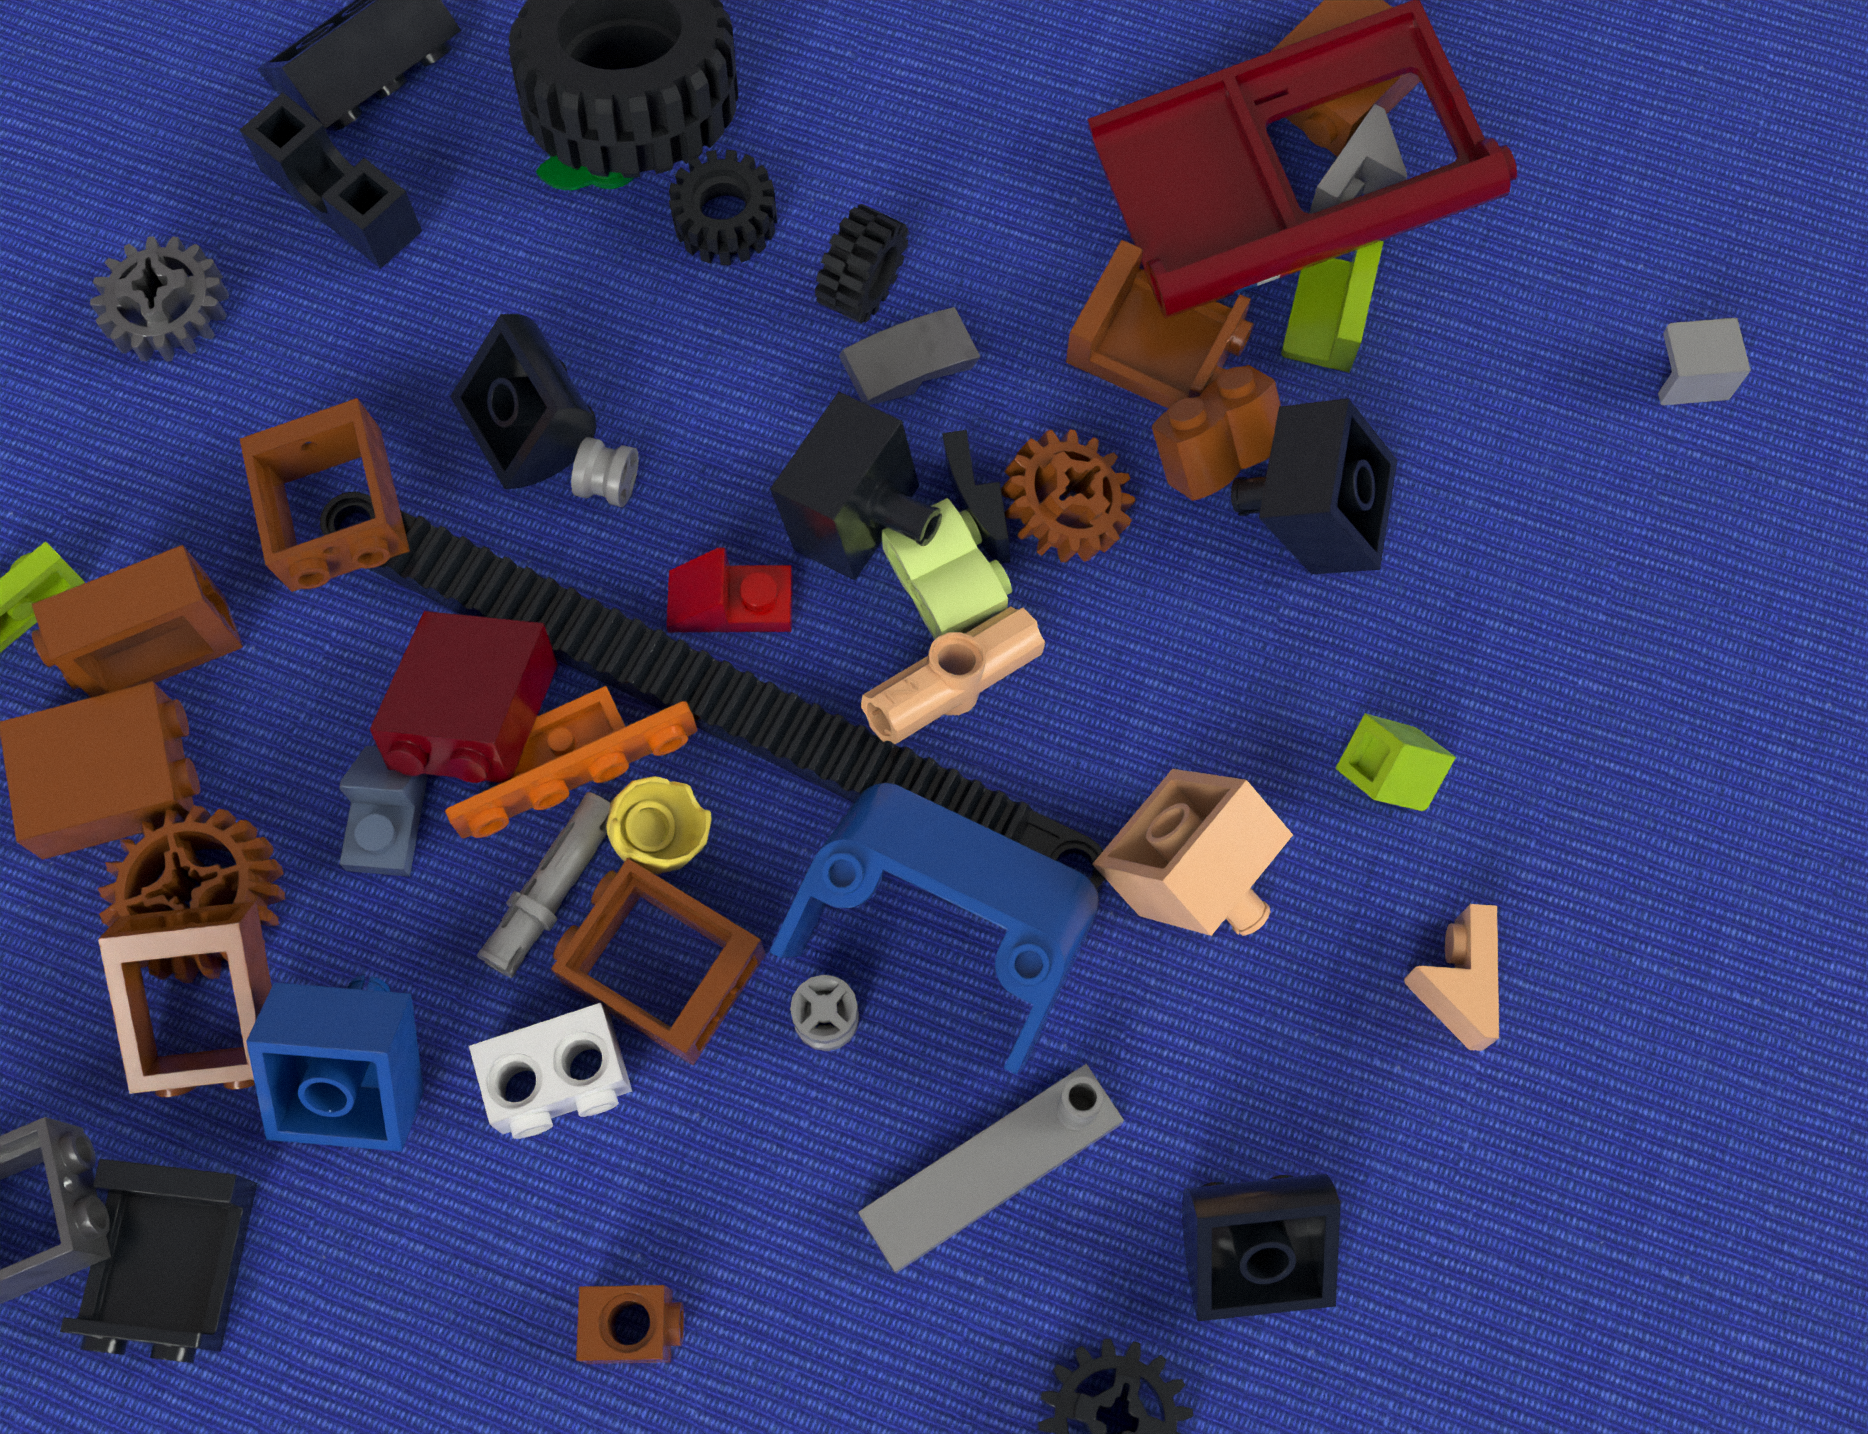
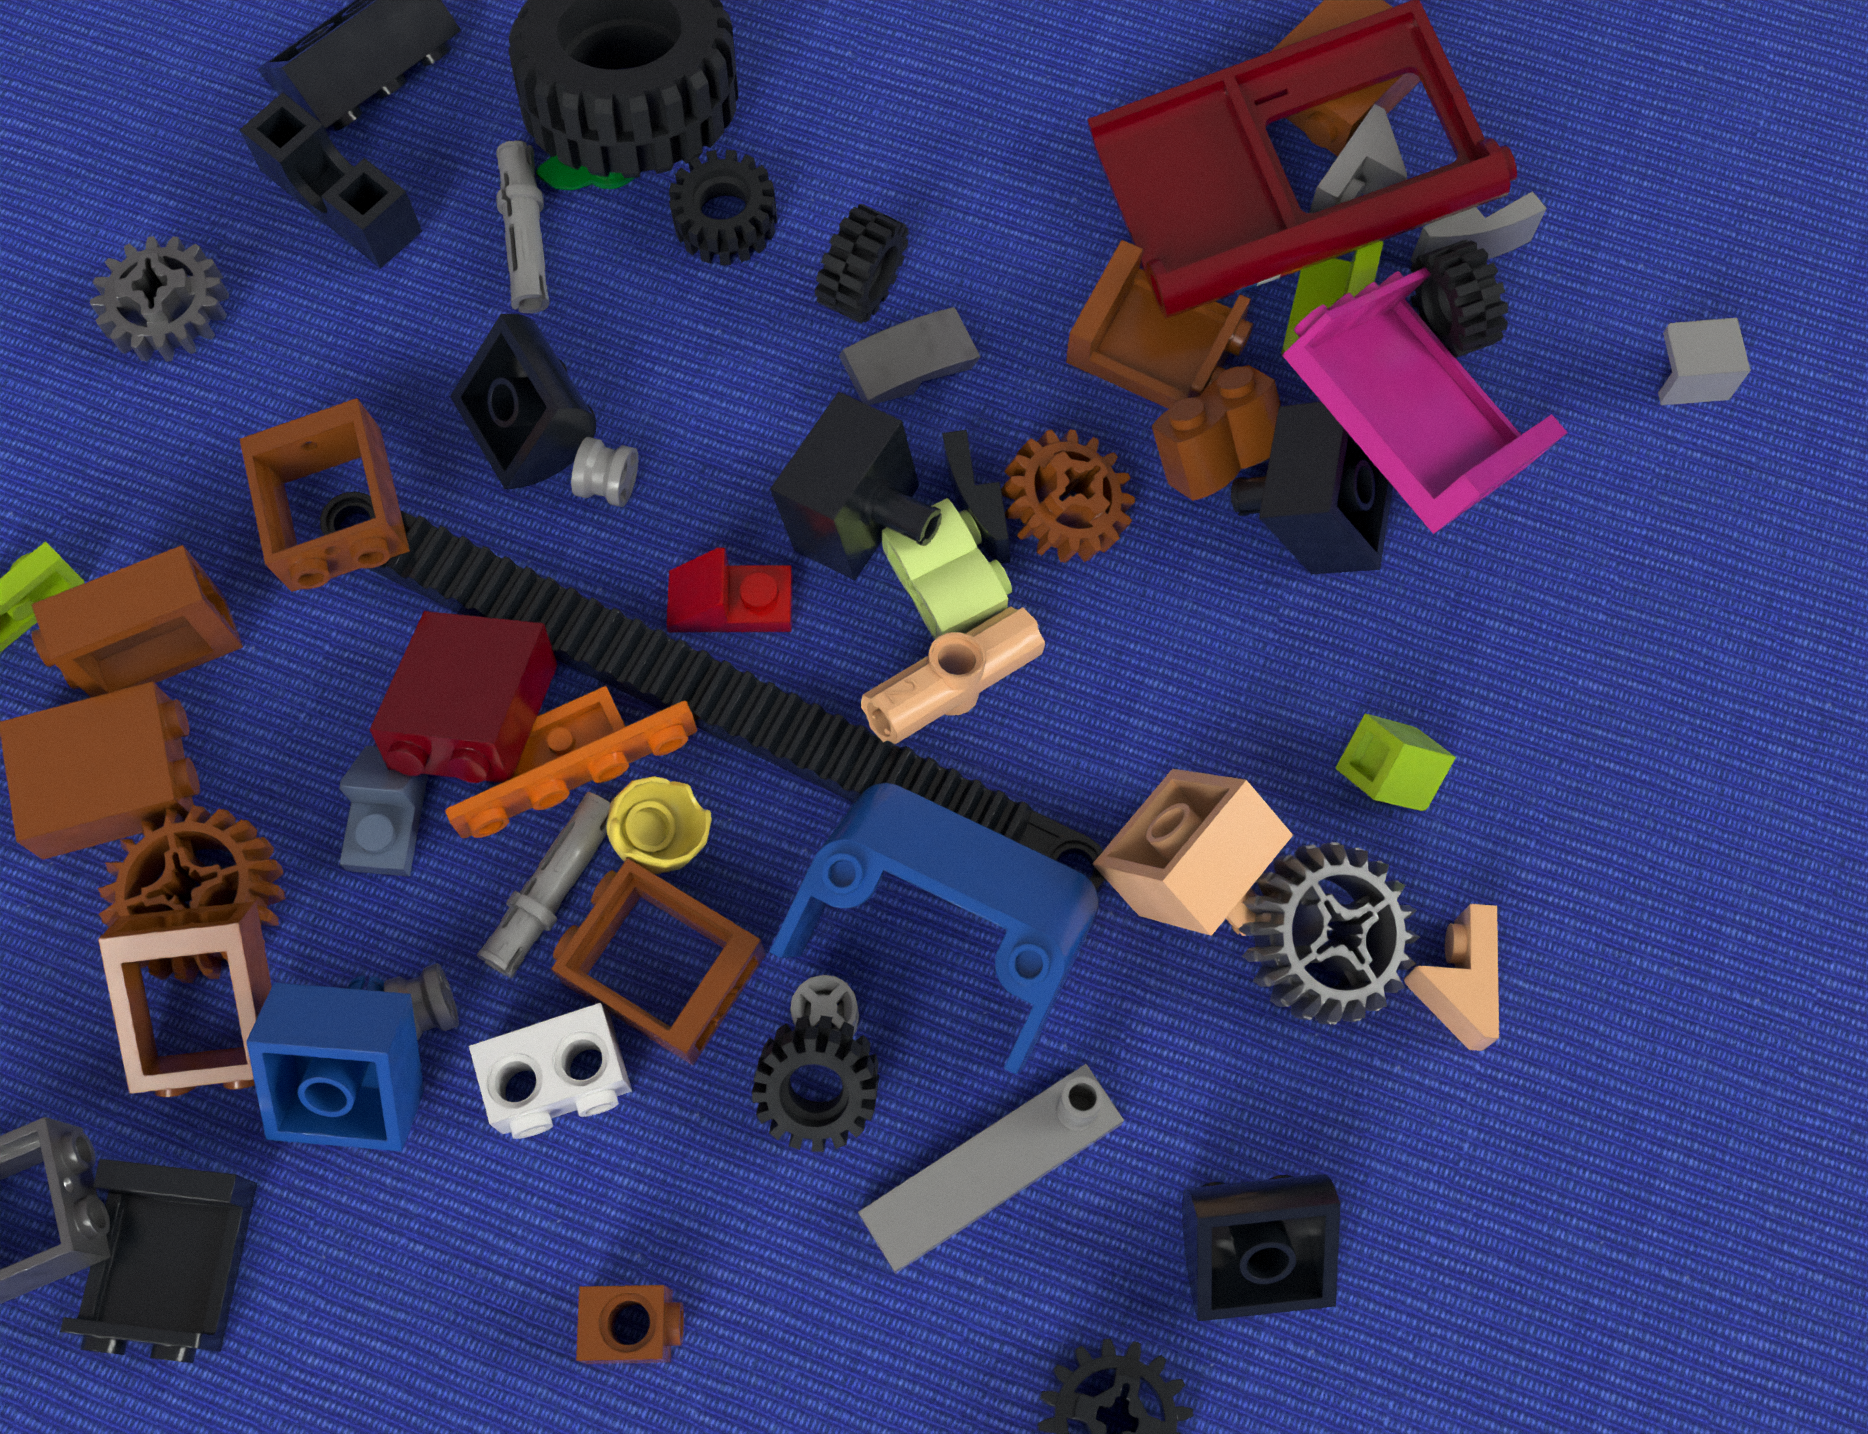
(430, 997): none -> flat silver wheel
(521, 207): none -> light grey pin
(810, 1118): none -> black tyre
(1364, 941): none -> flat silver gear
(1411, 401): none -> dark pink panel
(1461, 297): none -> black tyre
(1496, 233): none -> light grey slope

